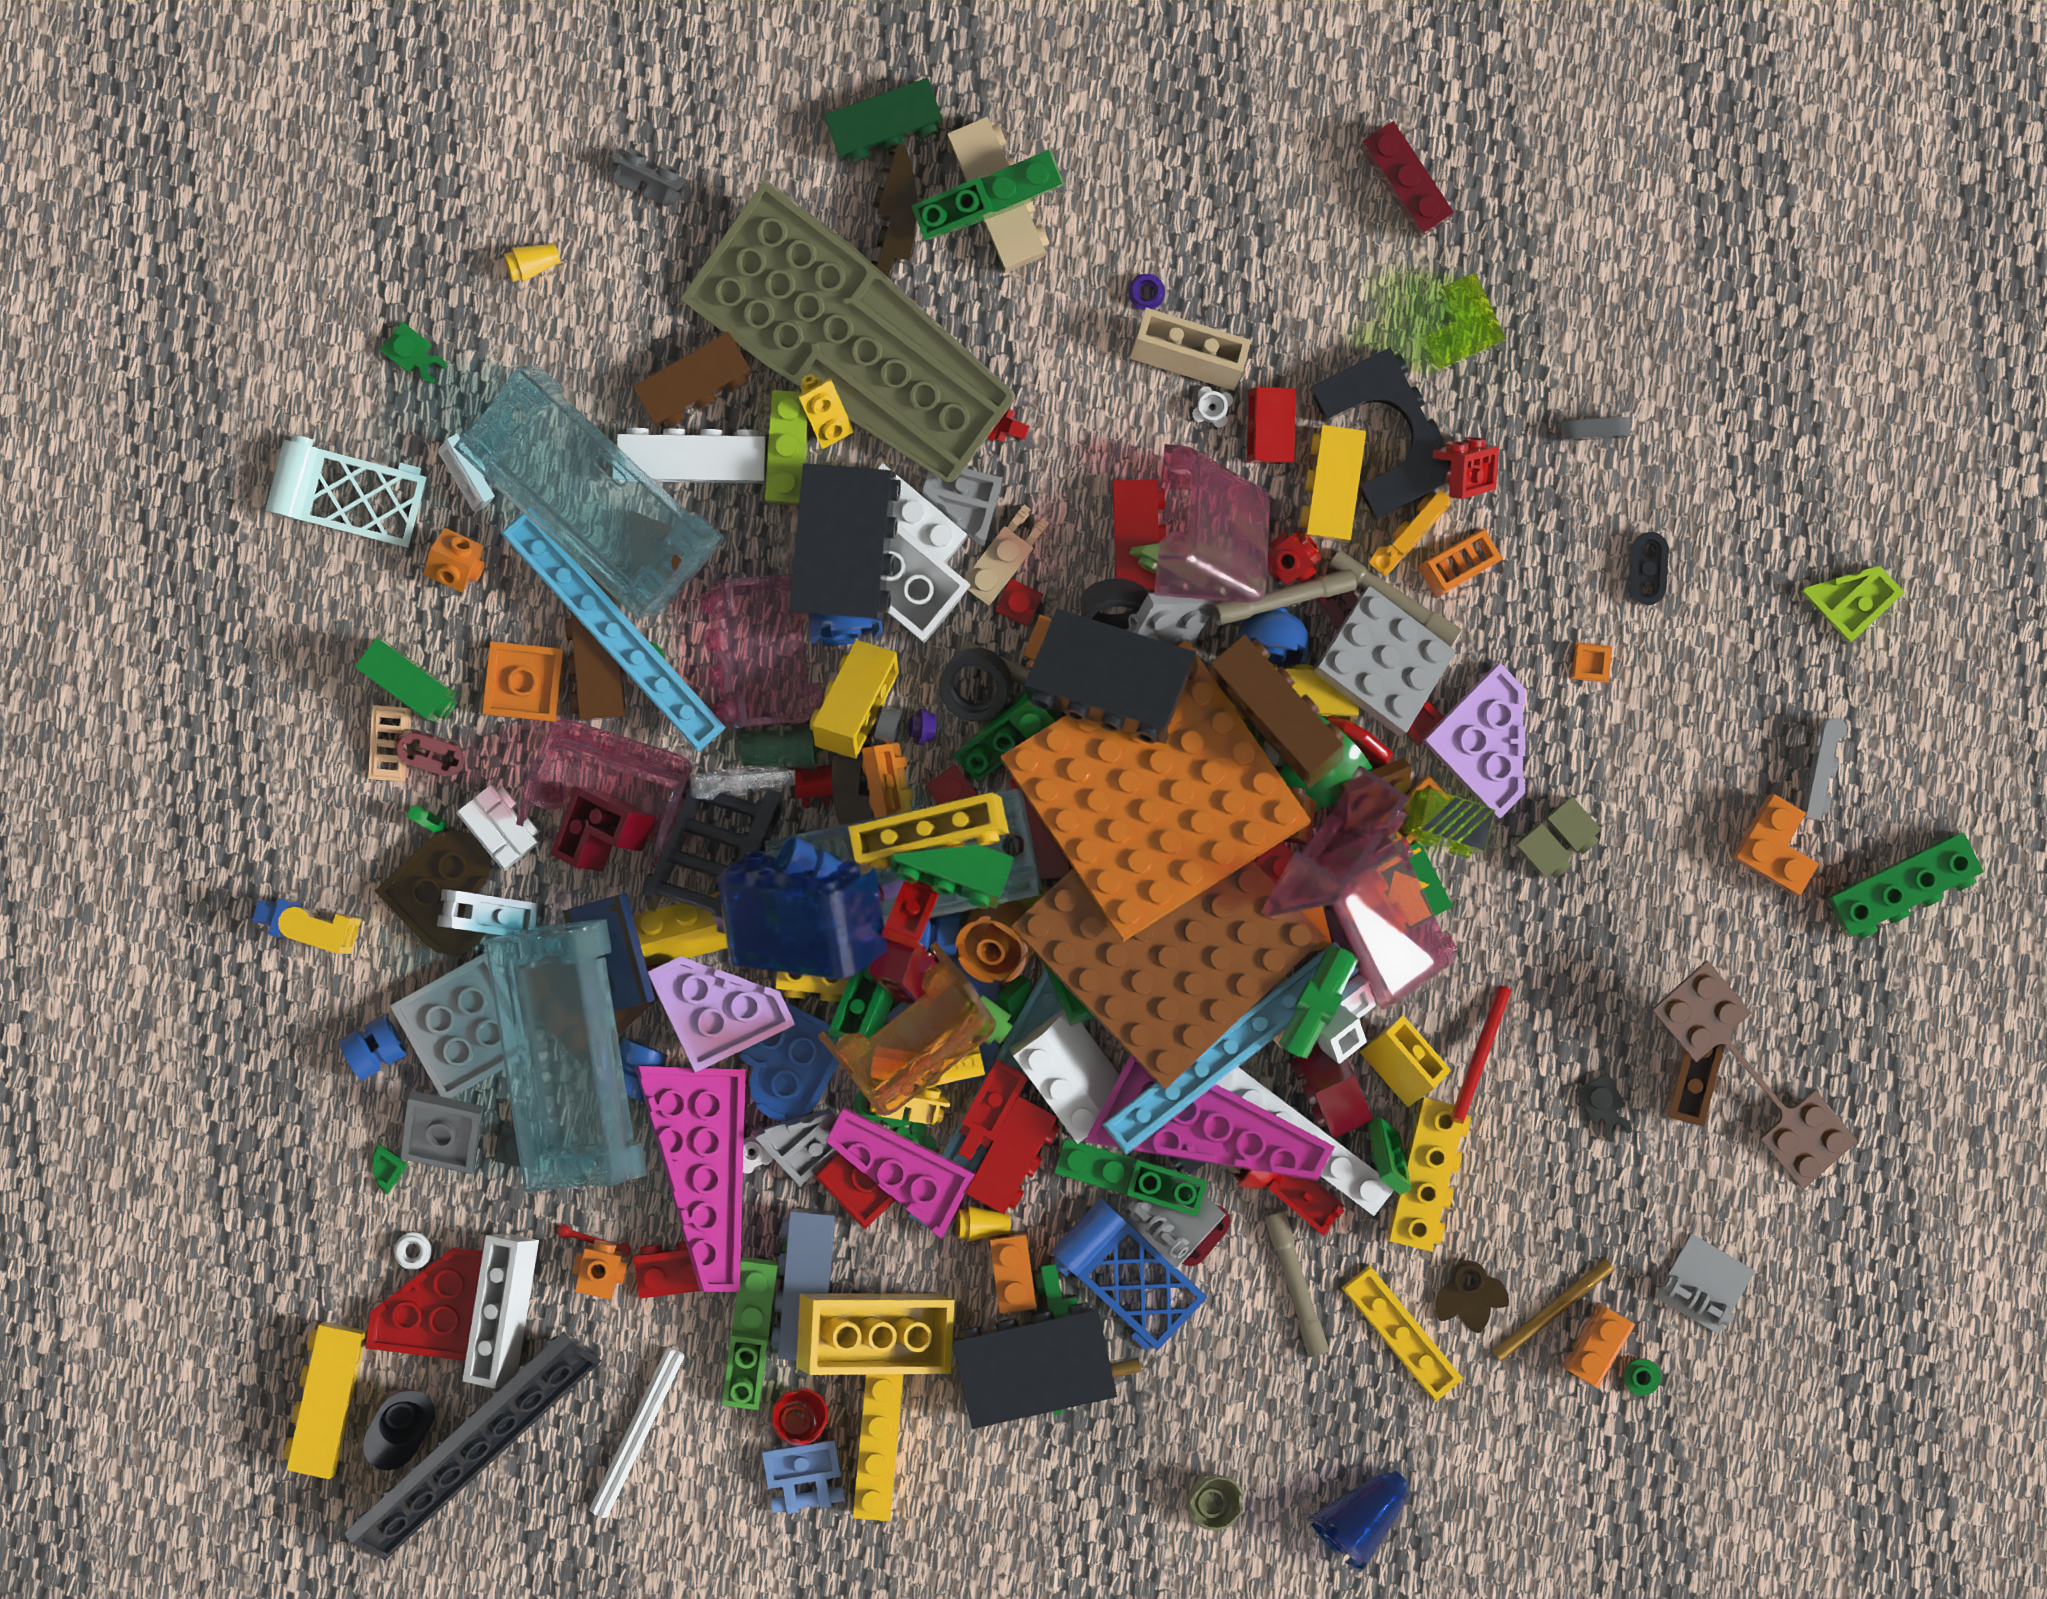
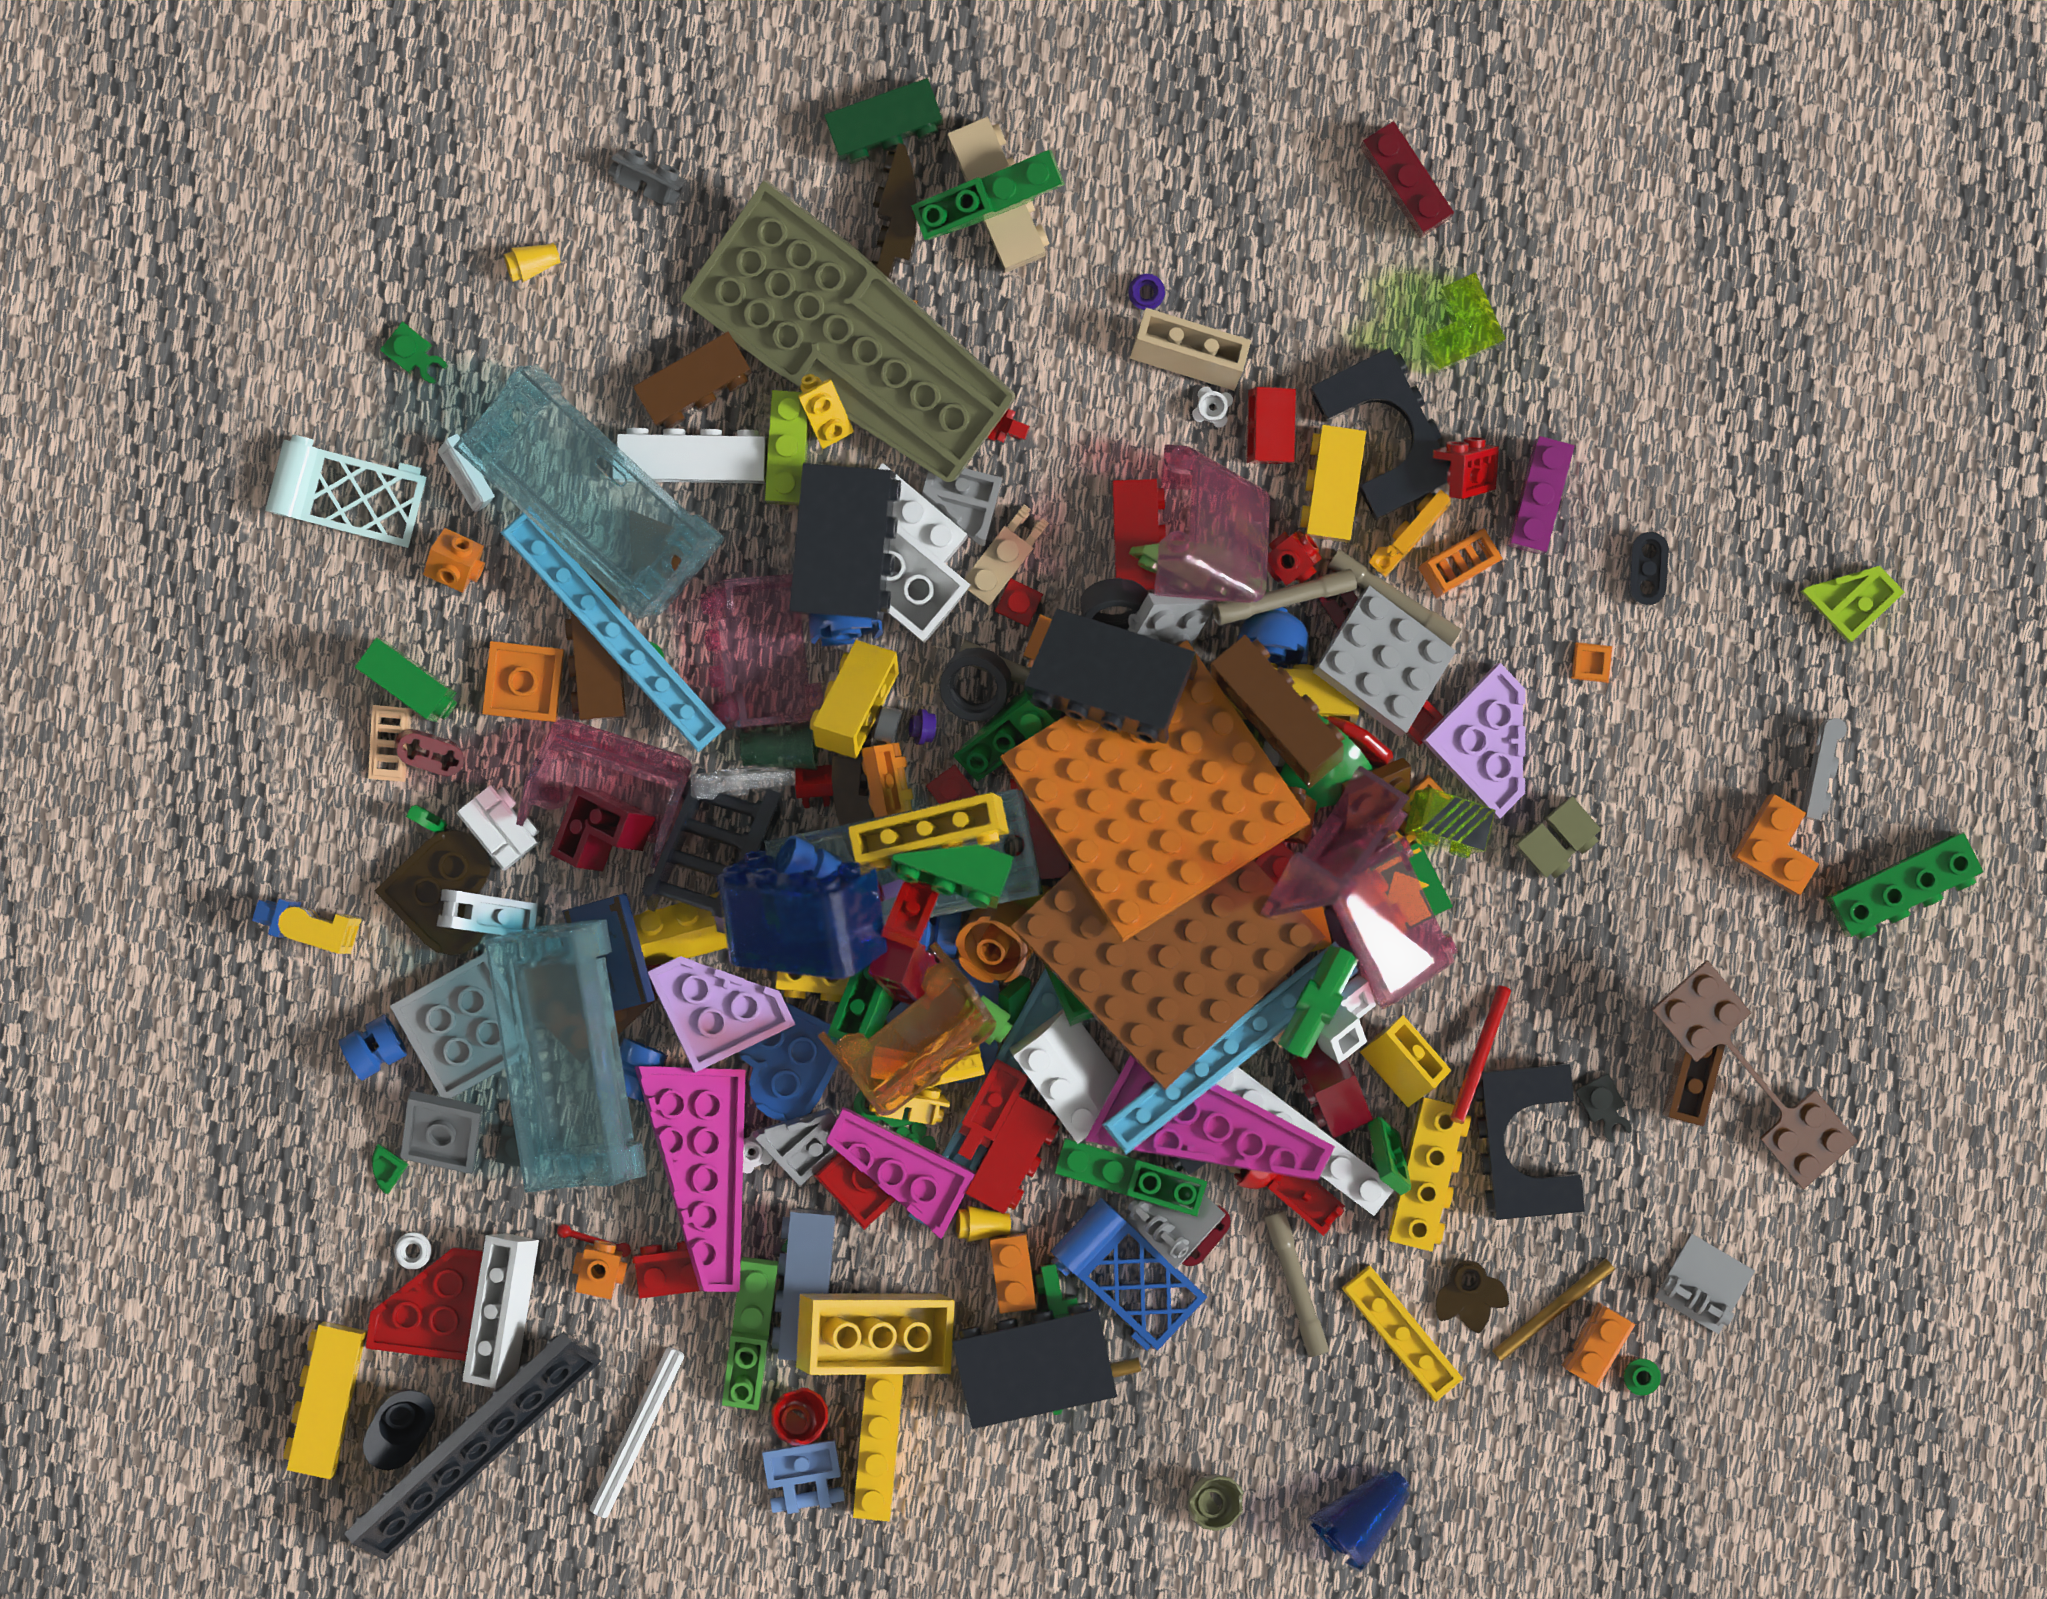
(1512, 1192): none -> black arch
(1540, 495): none -> magenta brick
(1595, 429): dark grey beam -> none

